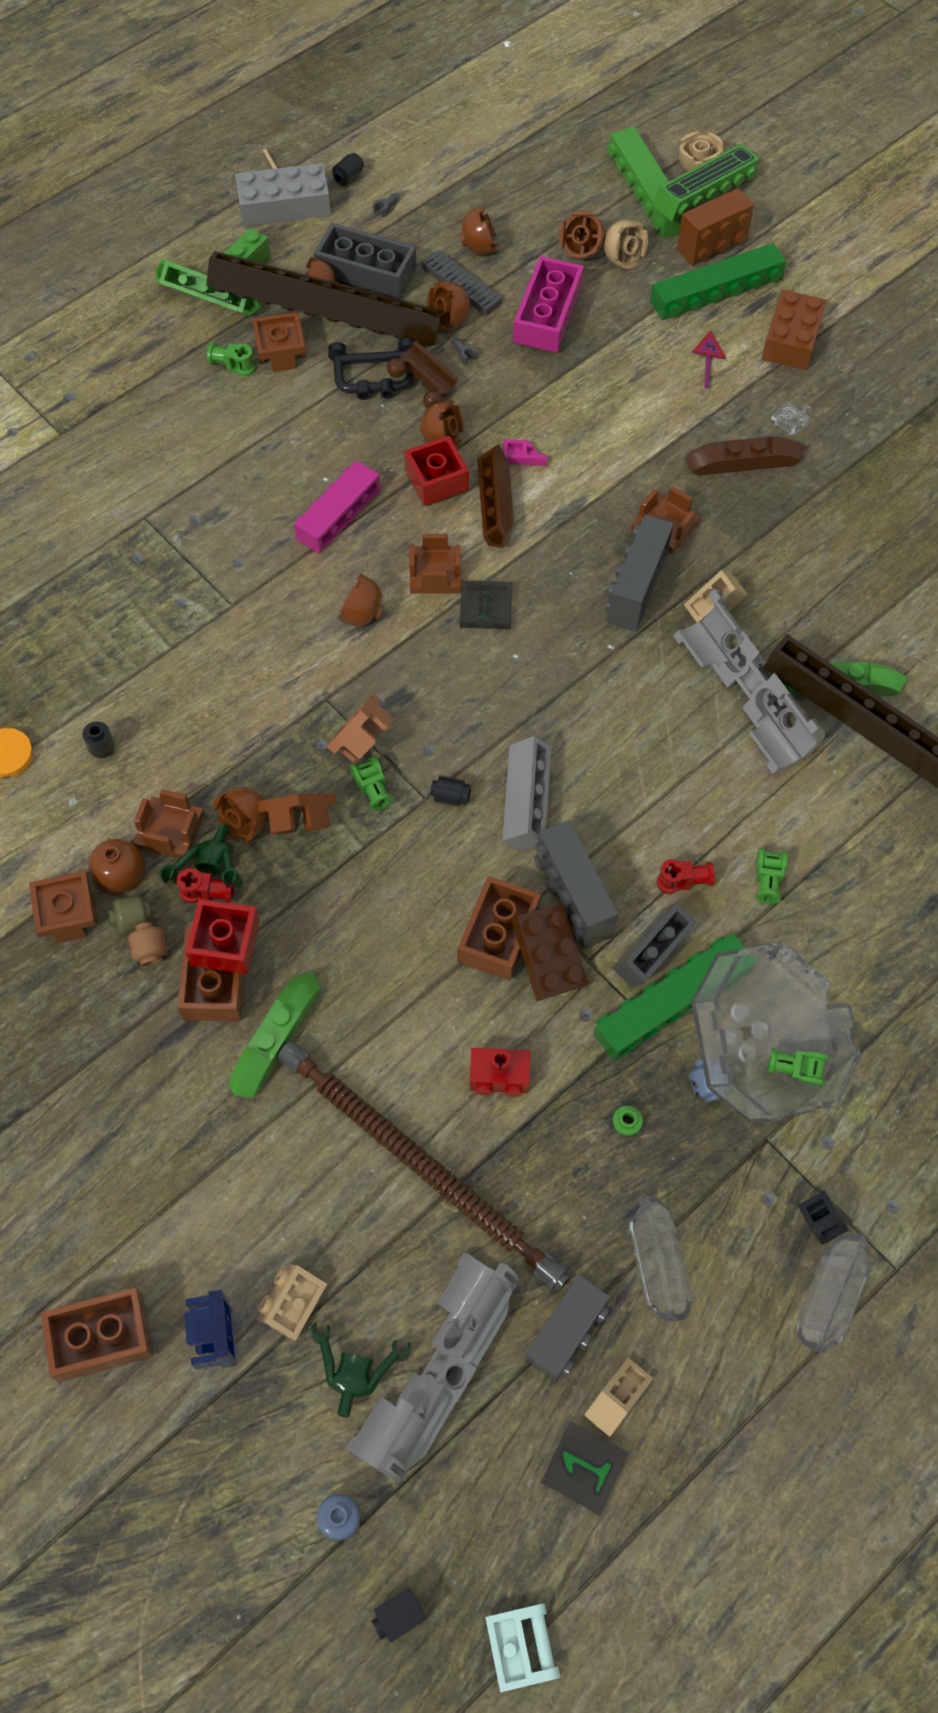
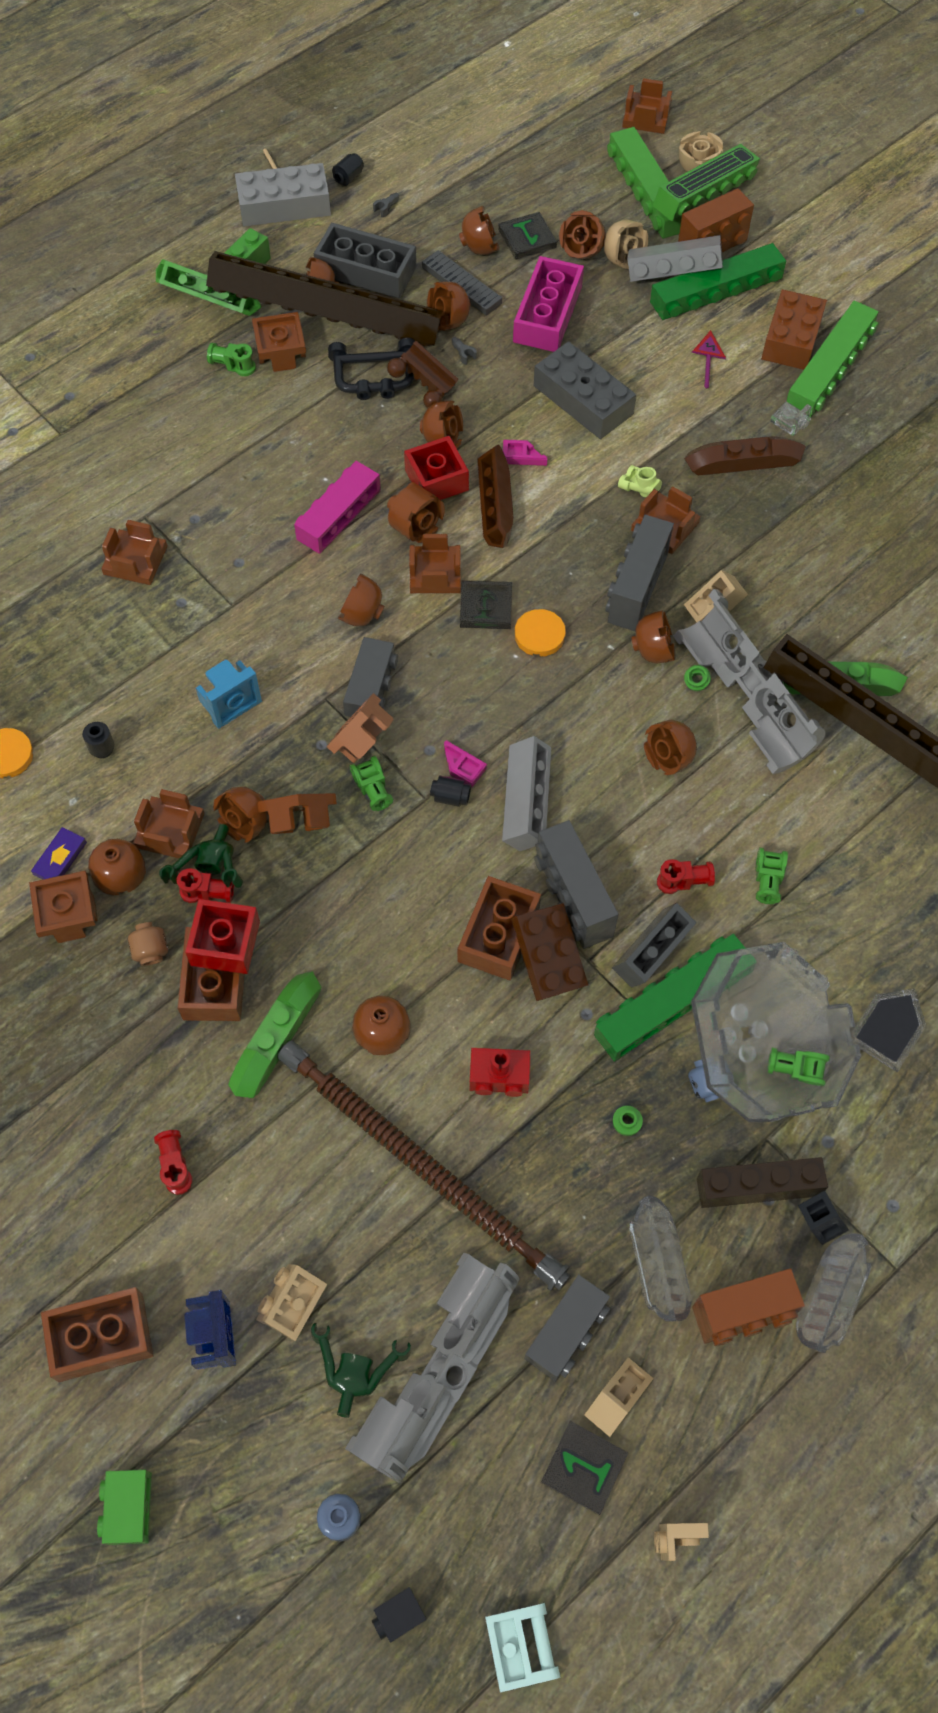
(59, 855): none -> dark purple tile
(125, 1507): none -> bright green brick
(128, 913): olive head -> none
(133, 553): none -> dark orange panel
(173, 1162): none -> red connector
(233, 692): none -> dark azure panel
(370, 674): none -> dark grey brick
(381, 1025): none -> dark orange cylinder
(415, 512): none -> dark orange brick
(463, 765): none -> dark pink tile
(527, 235): none -> clear smoke tile
(540, 632): none -> light orange tile
(584, 390): none -> dark grey brick
(640, 480): none -> yellowish green plate
(648, 108): none -> dark orange panel
(654, 638): none -> dark orange cylinder
(670, 746): none -> dark orange cylinder
(675, 258): none -> light grey brick
(685, 1535): none -> tan bracket
(697, 670): none -> bright green plate
(748, 1307): none -> dark orange brick
(761, 1182): none -> dark brown brick
(833, 357): none -> bright green brick
(890, 1027): none -> black tile

